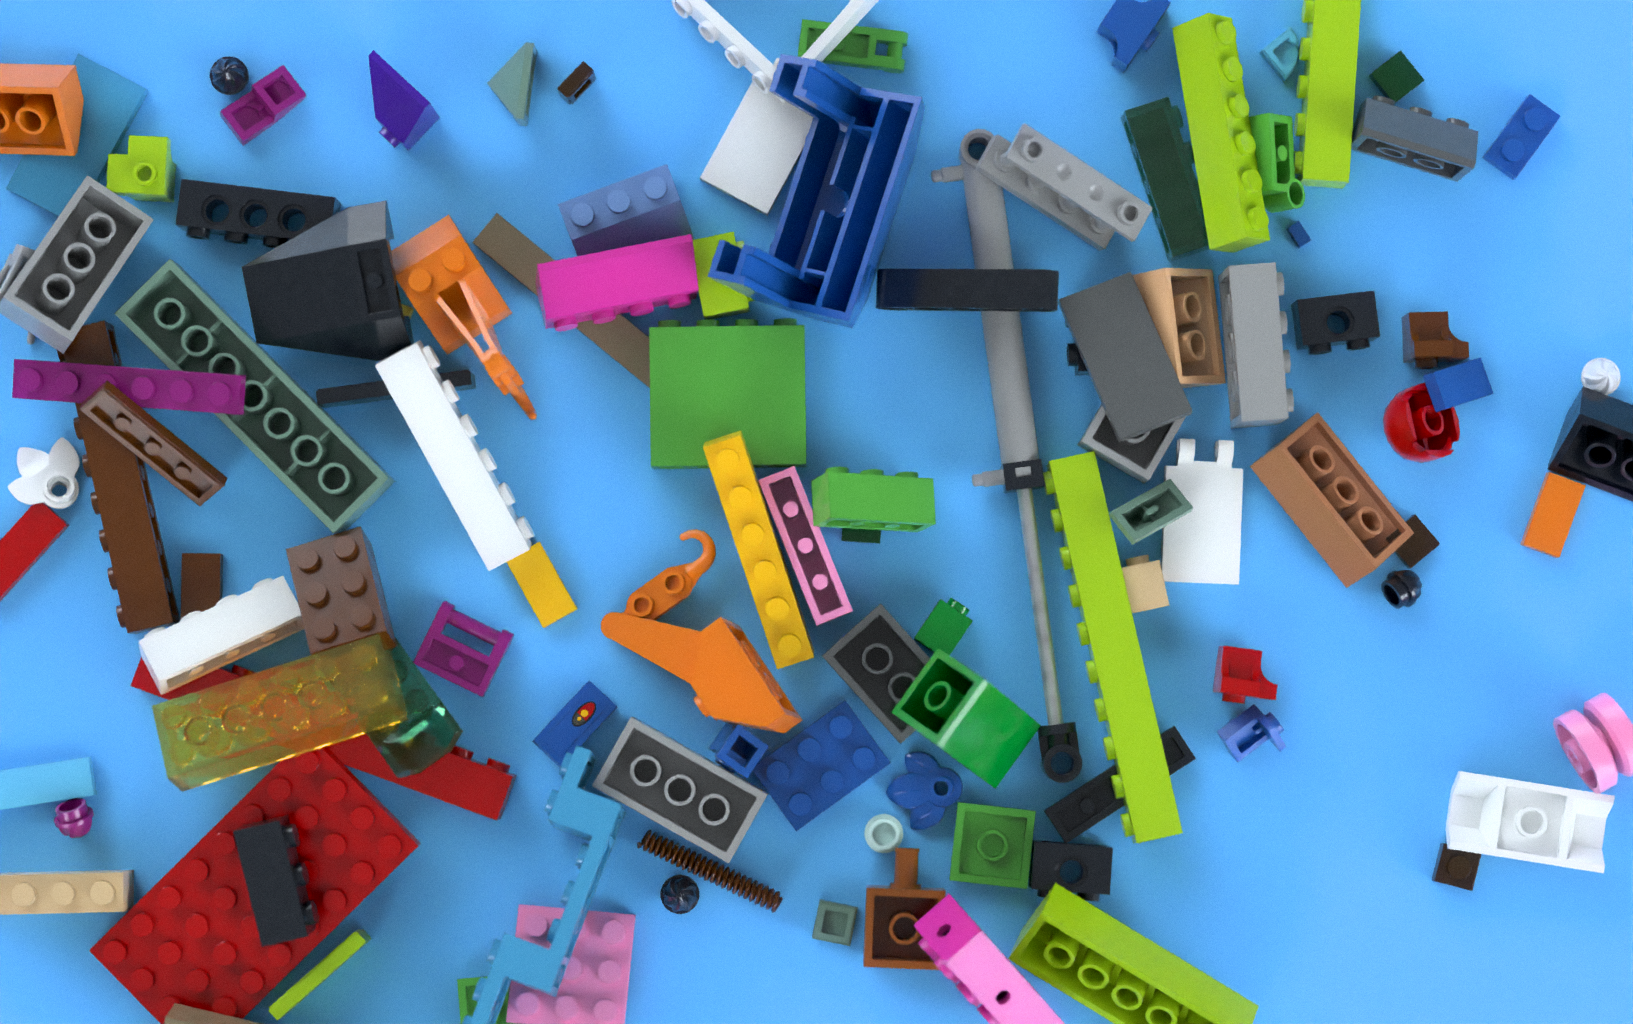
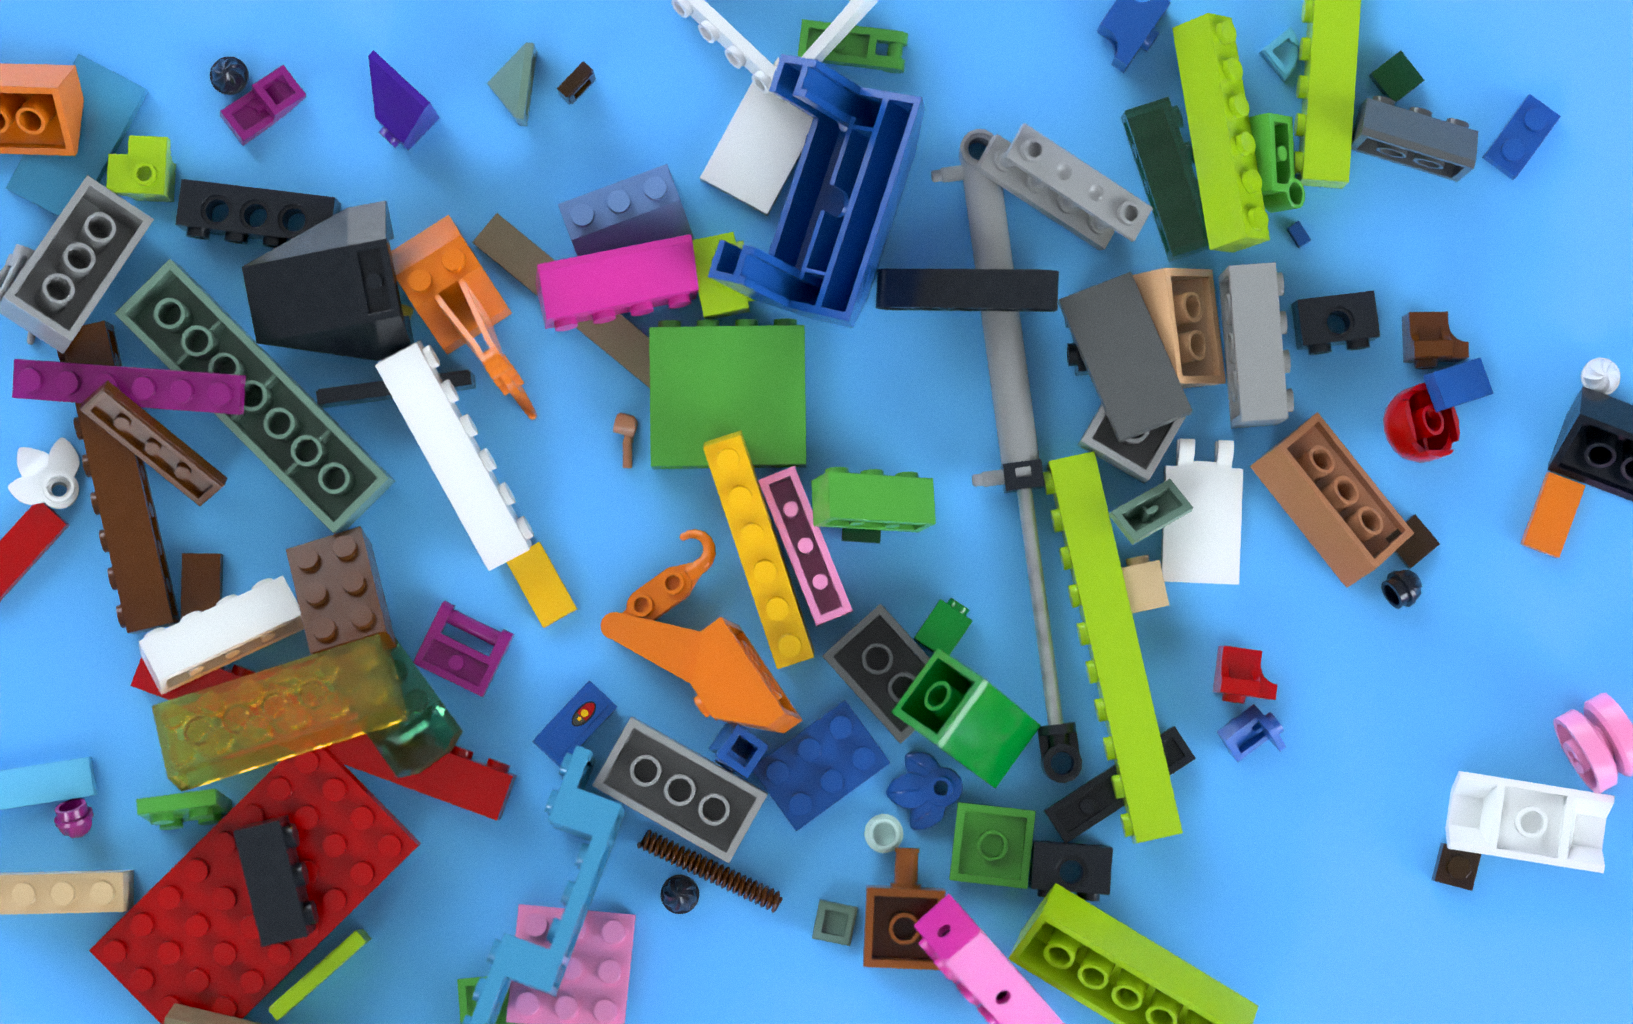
(174, 809): none -> bright green plate
(626, 426): none -> nougat hand

